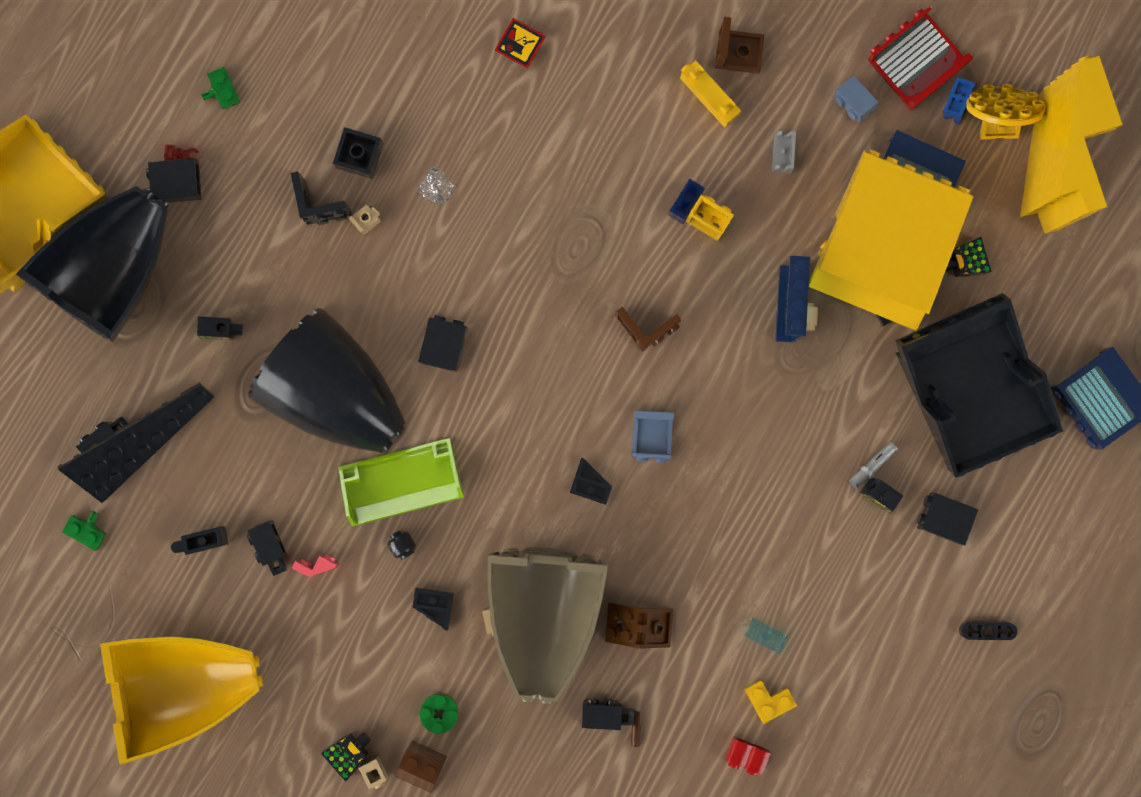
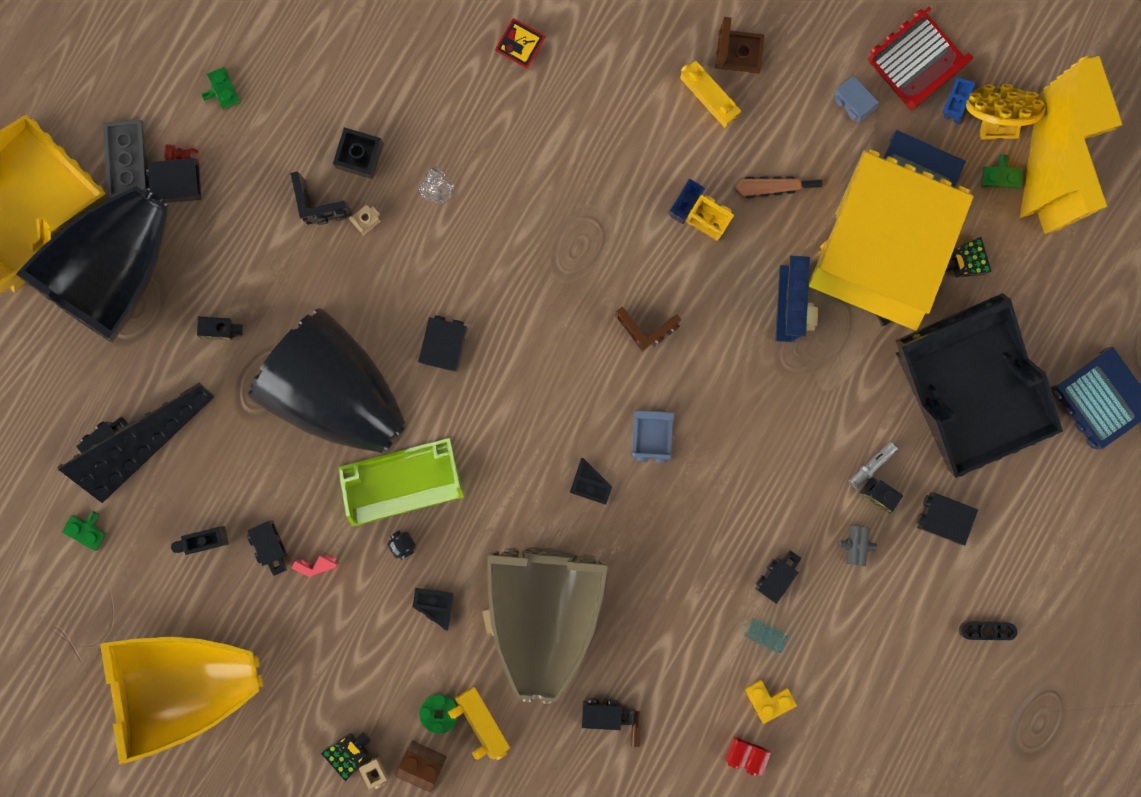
(124, 156): none -> dark grey plate
(482, 724): none -> yellow brick
(639, 626): reddish brown bracket -> none
(764, 186): none -> nougat sword
(778, 577): none -> black brick
(783, 152): light grey hinge -> none
(857, 545): none -> dark grey pin
(1002, 175): none -> green plate

